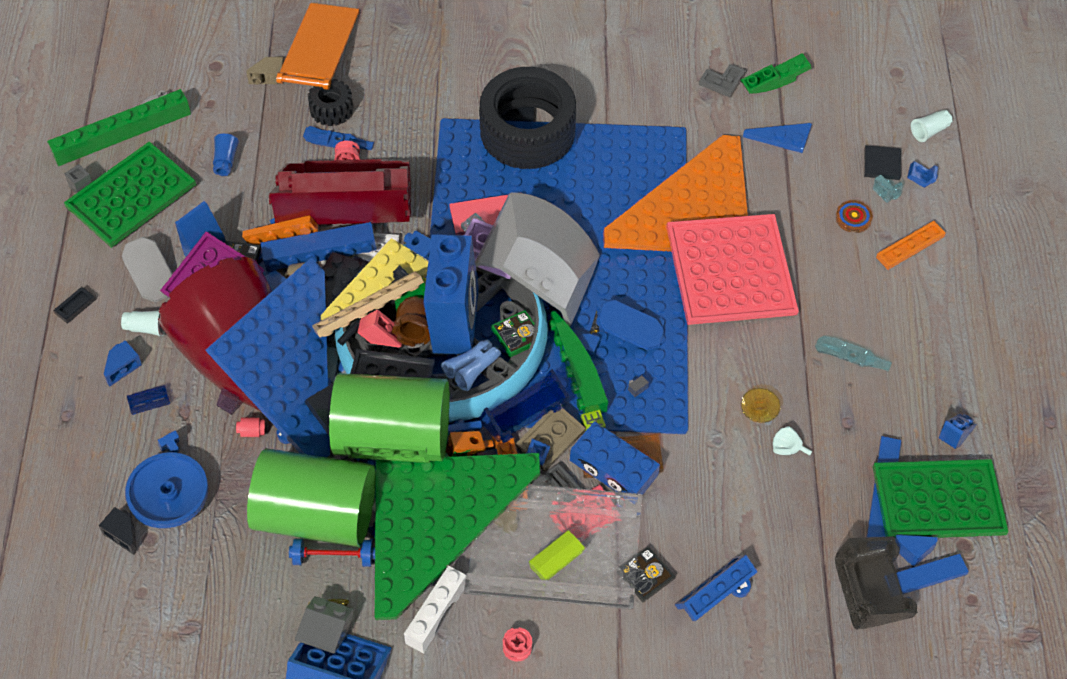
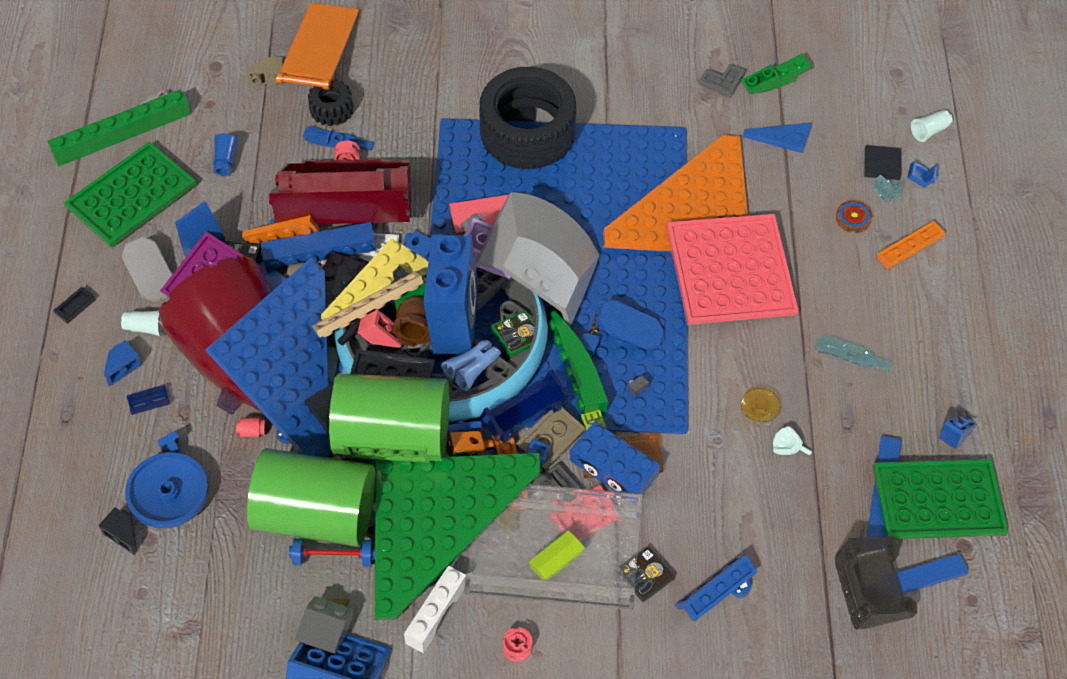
(77, 178): dark grey panel -> none
(915, 548): blue slope -> none

